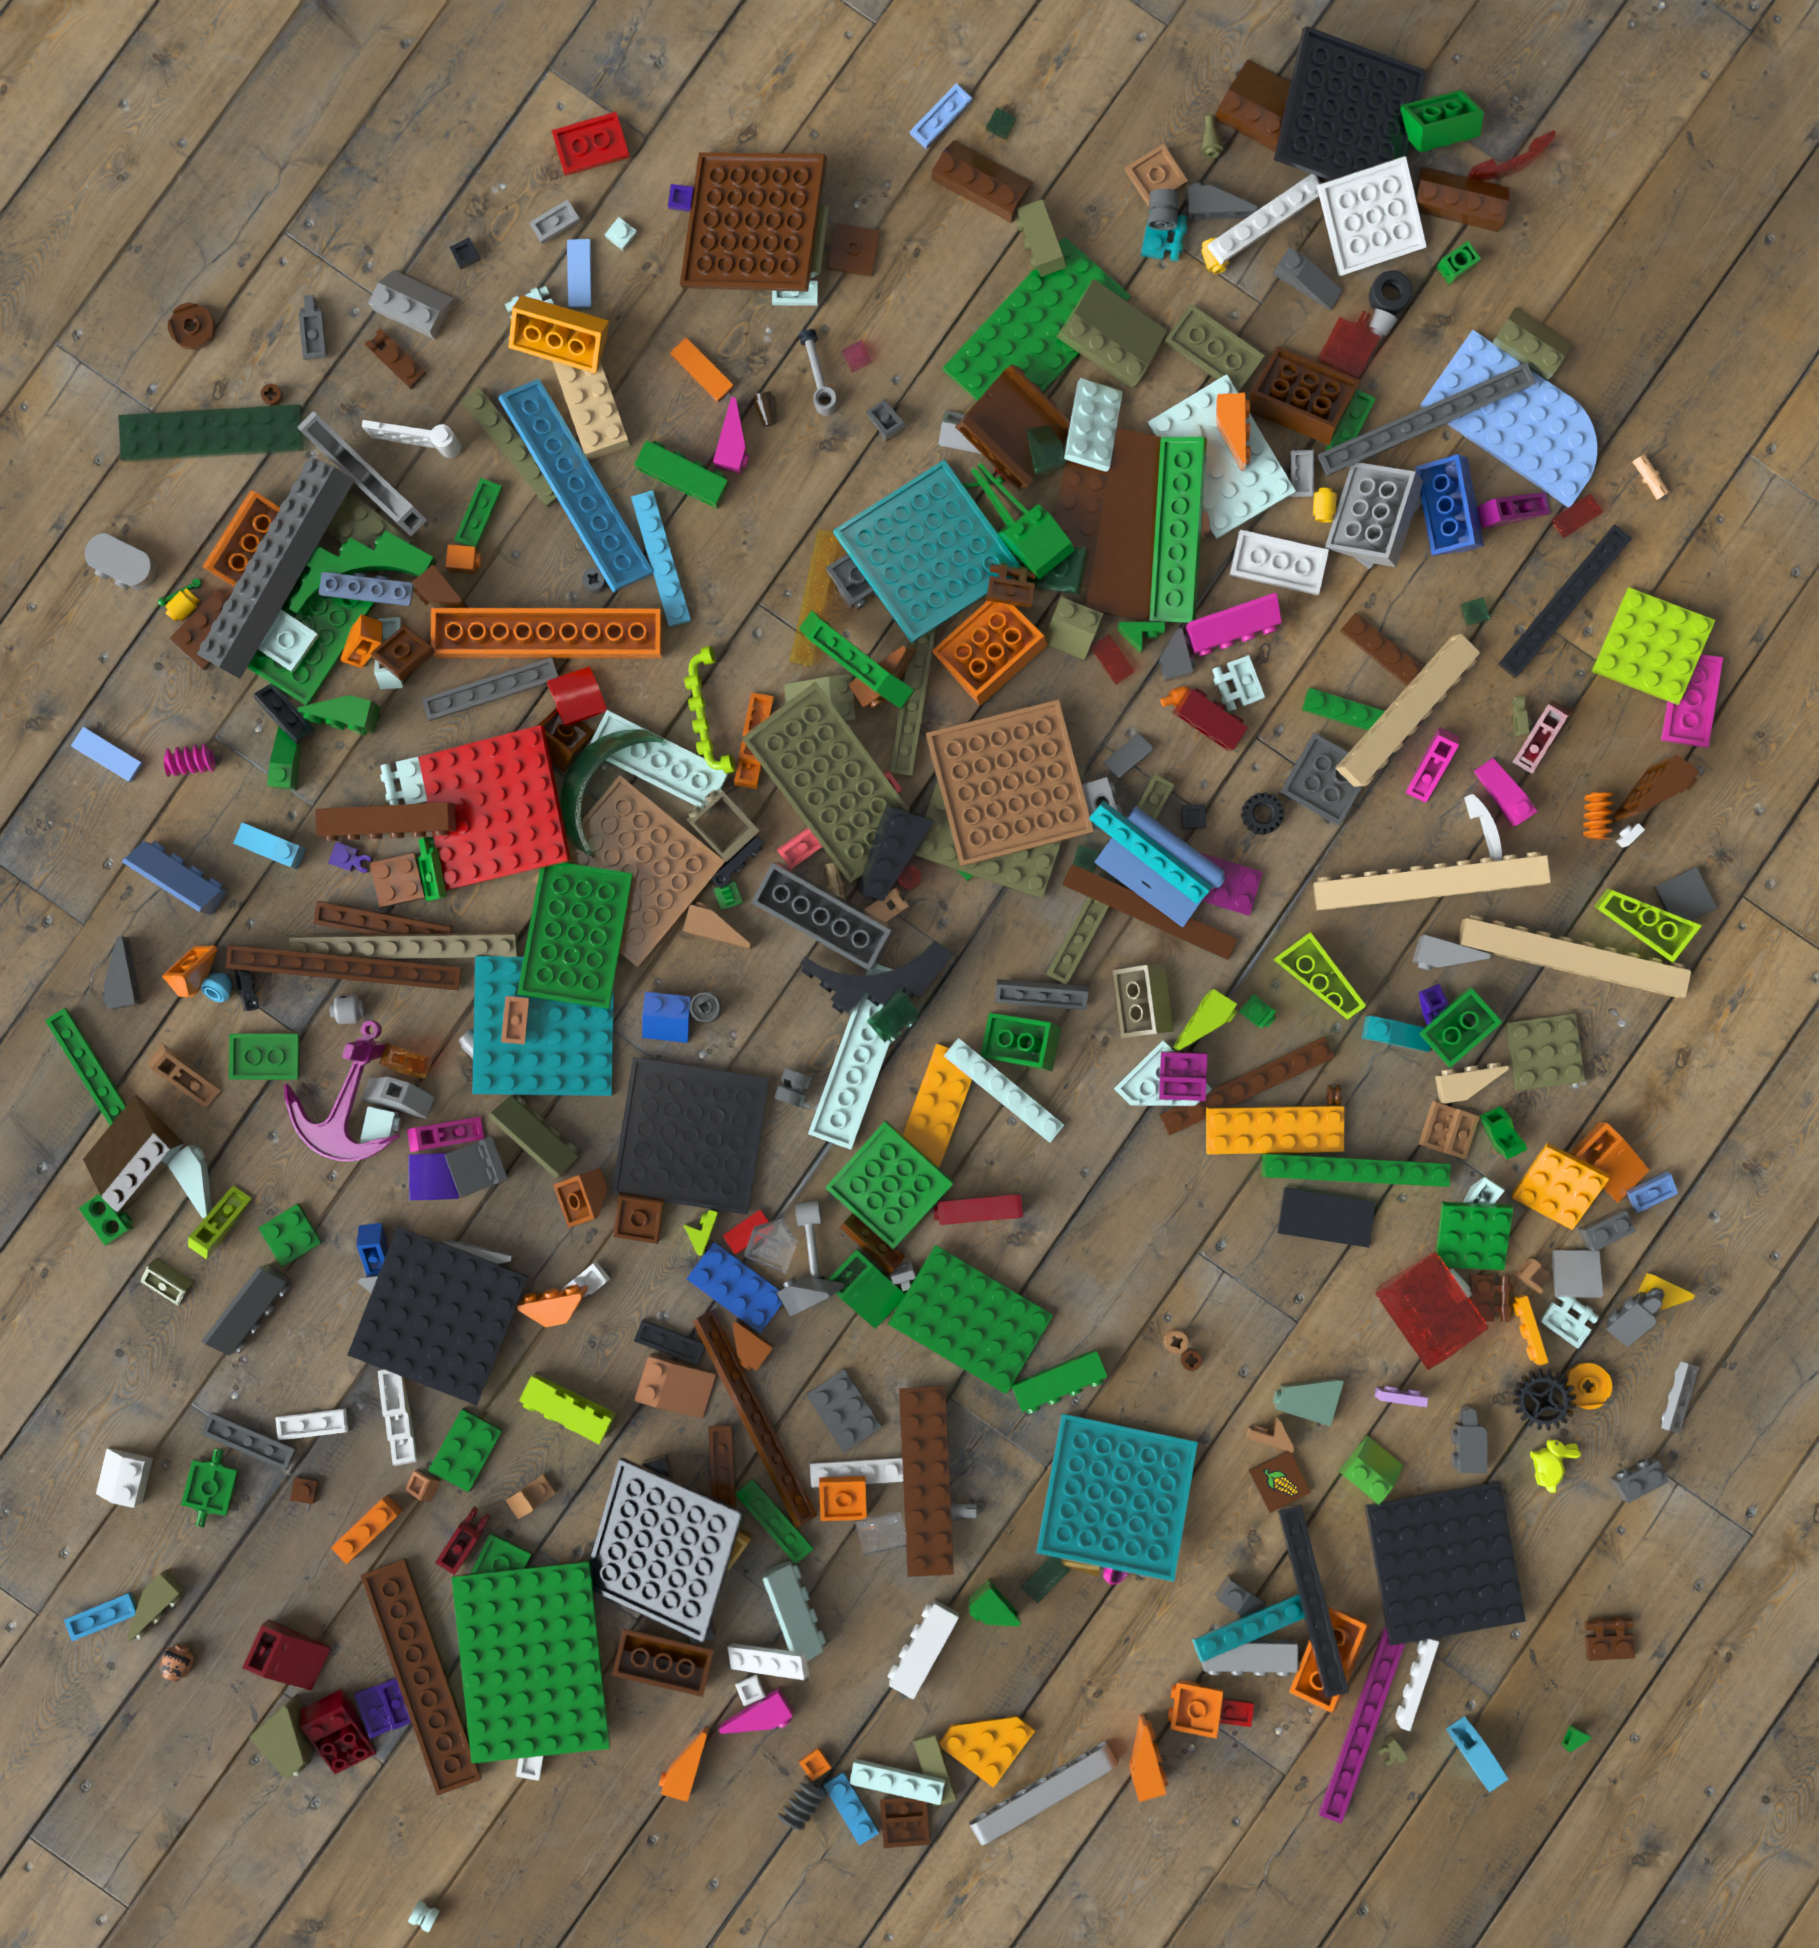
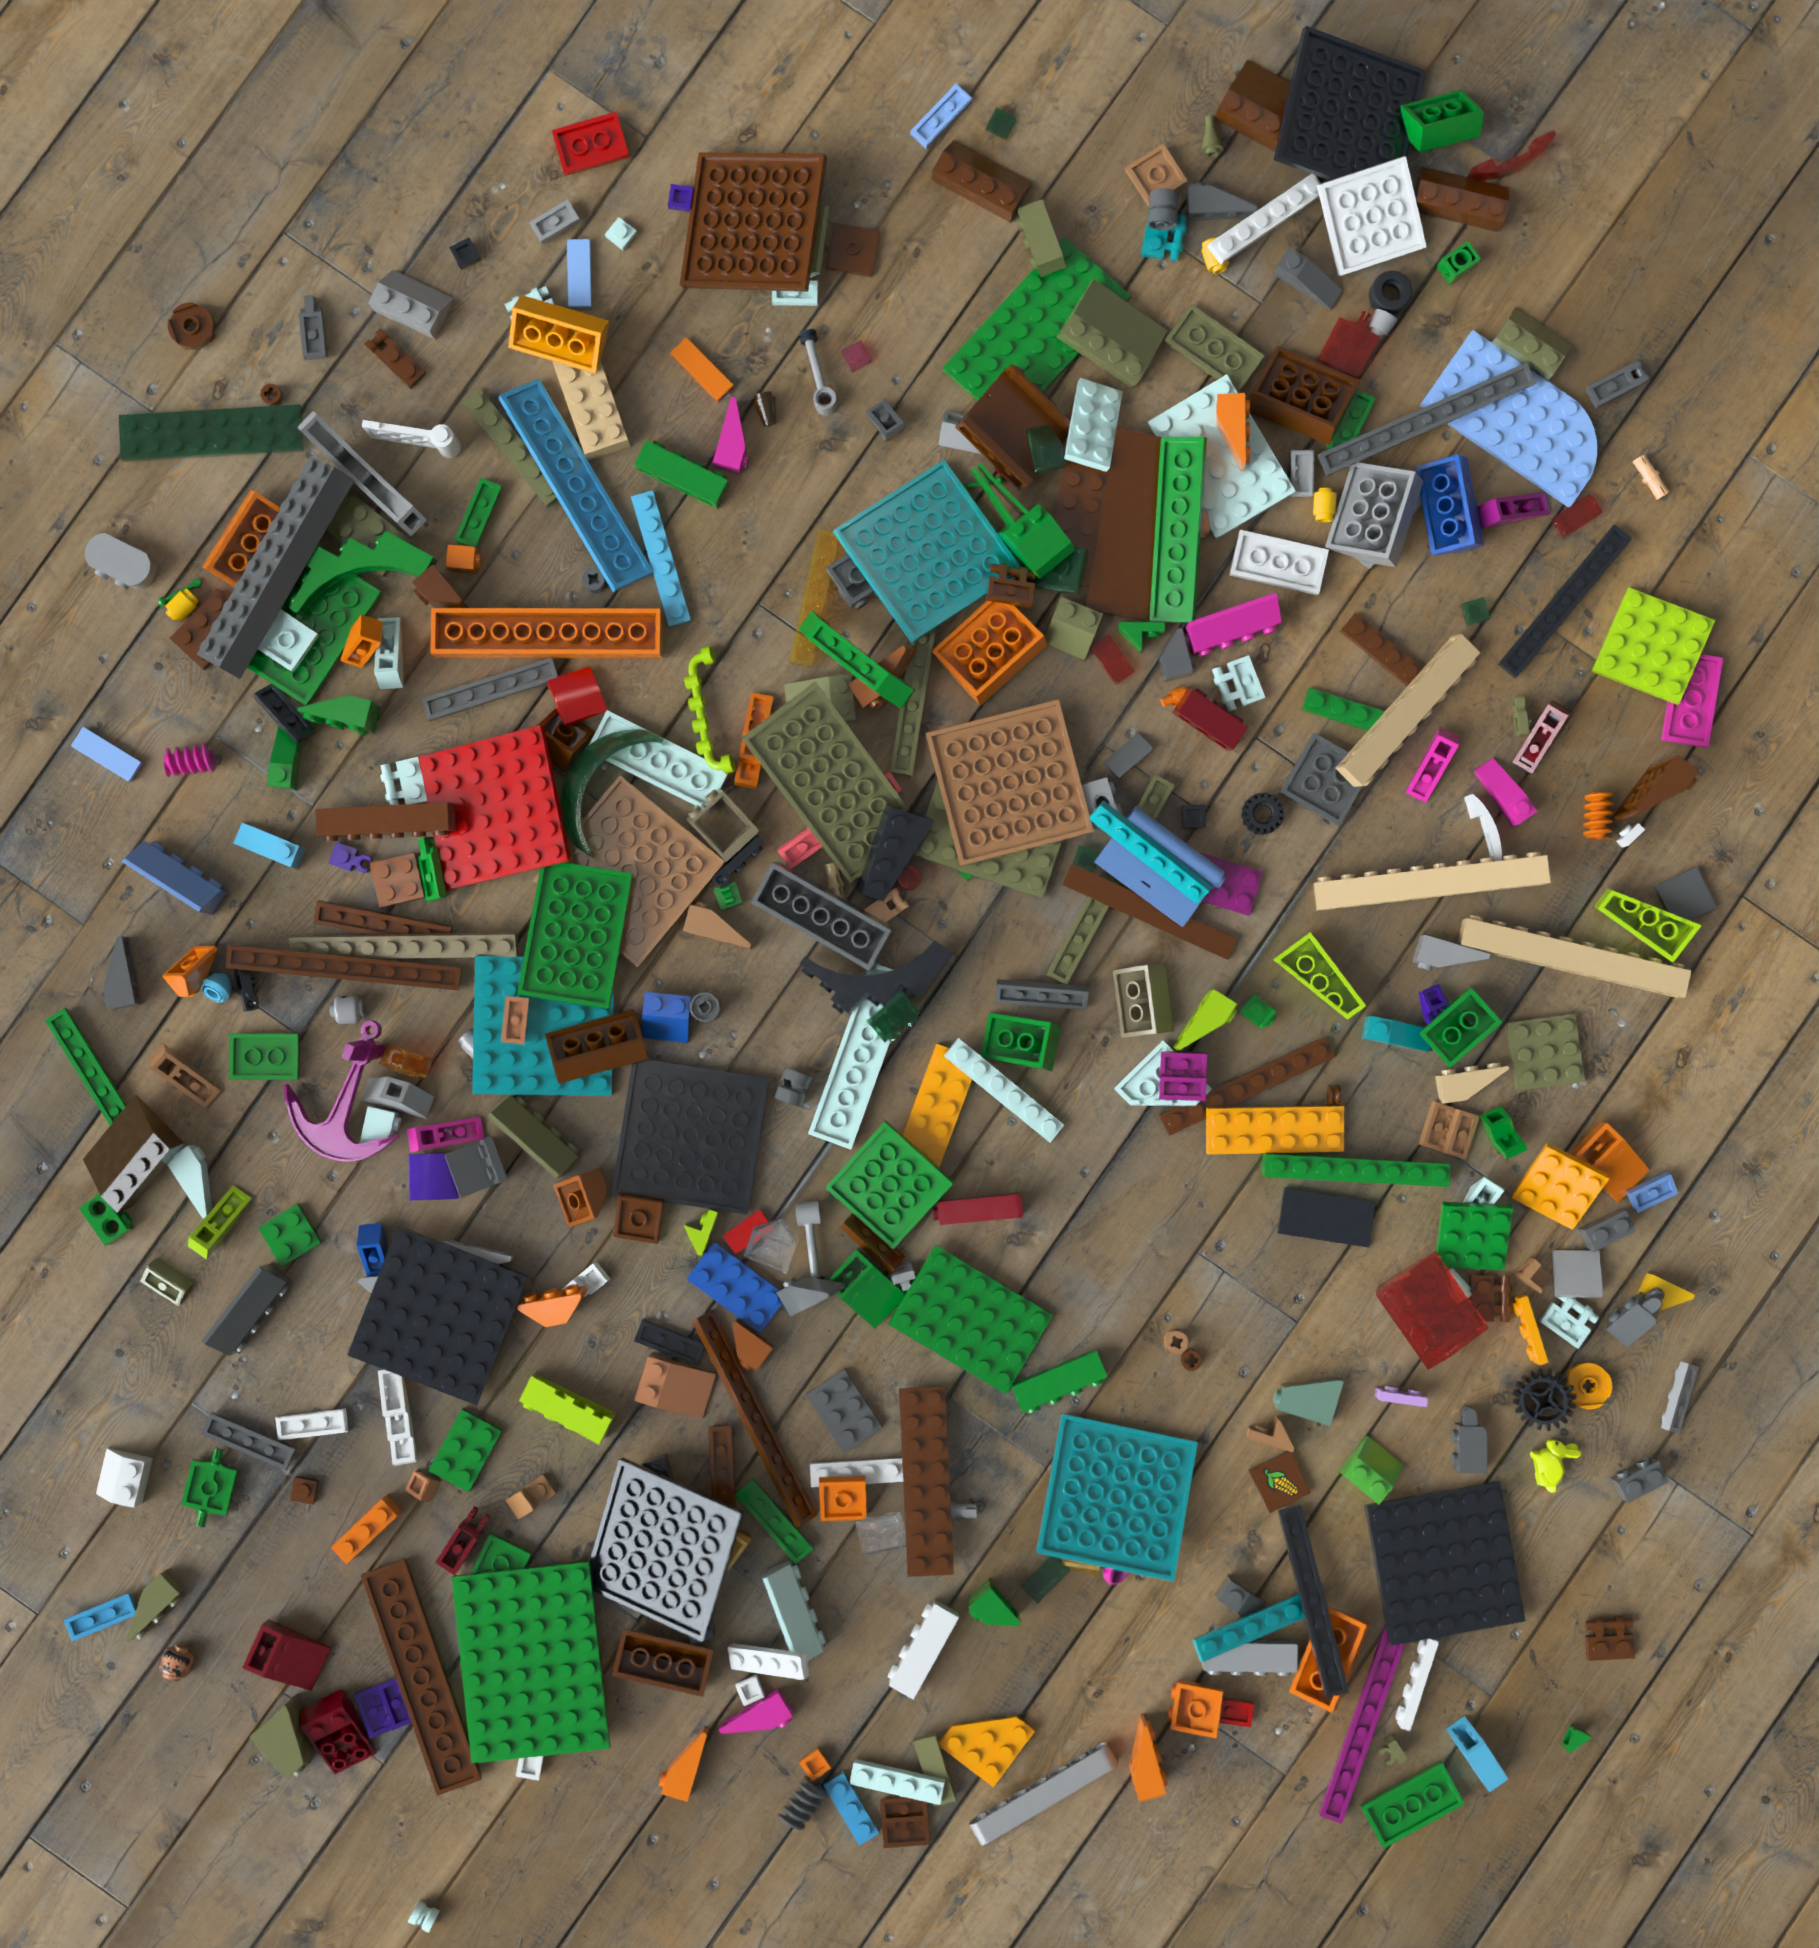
(366, 589): sand blue bracket -> none
(402, 652): reddish brown tile -> none
(596, 1046): none -> reddish brown slope
(1412, 1804): none -> green plate
(1617, 384): none -> dark grey plate

